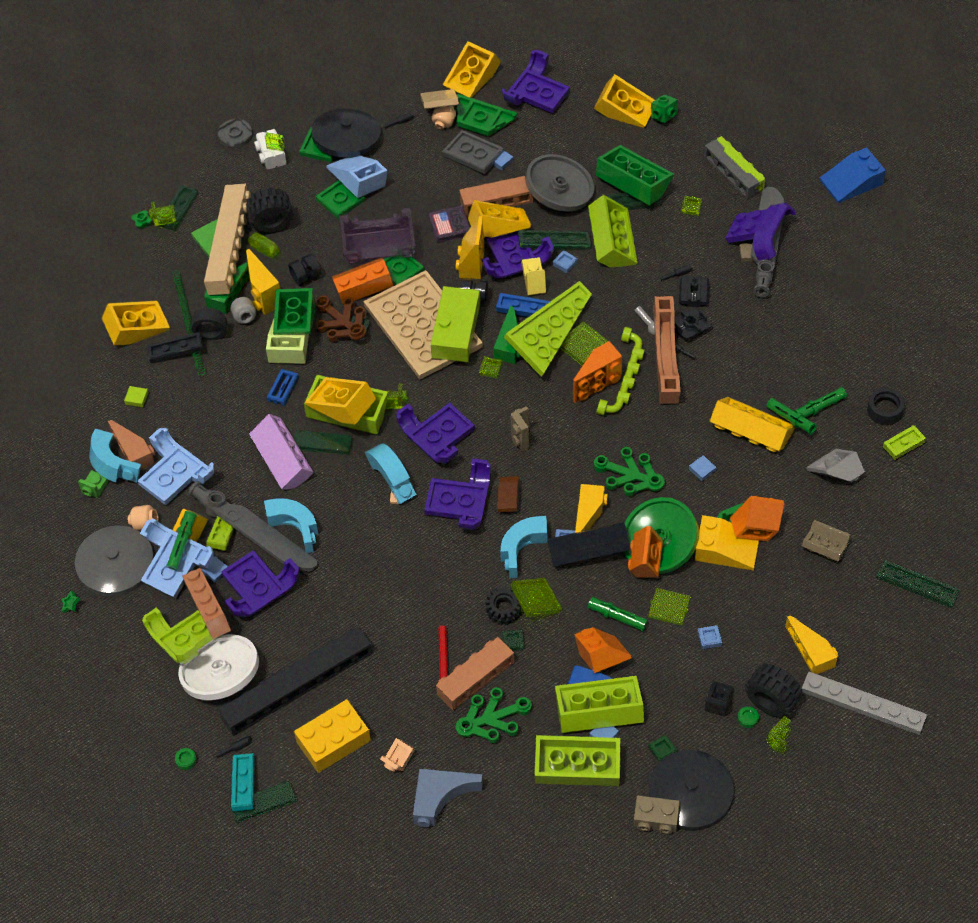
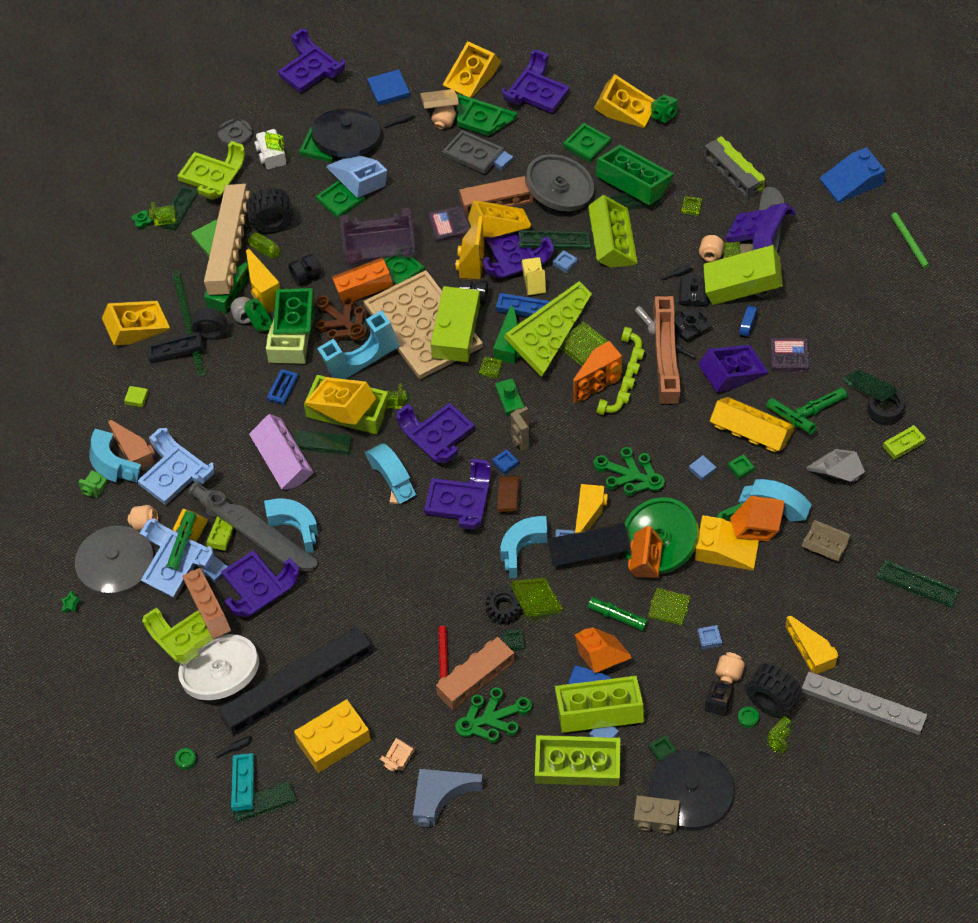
(212, 174): none -> lime piece
(258, 315): none -> green beam
(310, 65): none -> dark purple piece
(381, 342): none -> medium azure arch
(388, 87): none -> blue tile
(505, 462): none -> blue tile
(509, 396): none -> green tile
(587, 142): none -> green tile
(711, 248): none -> light nougat head
(730, 668): none -> light nougat head
(731, 249): none -> clear neon green tile
(731, 367): none -> dark purple slope
(741, 467): none -> green tile
(742, 275): none -> lime brick
(748, 321): none -> blue beam
(789, 354): none -> clear purple tile
(795, 504): none -> medium azure arch
(870, 385): none -> clear green tile
(909, 239): none -> bright green bar

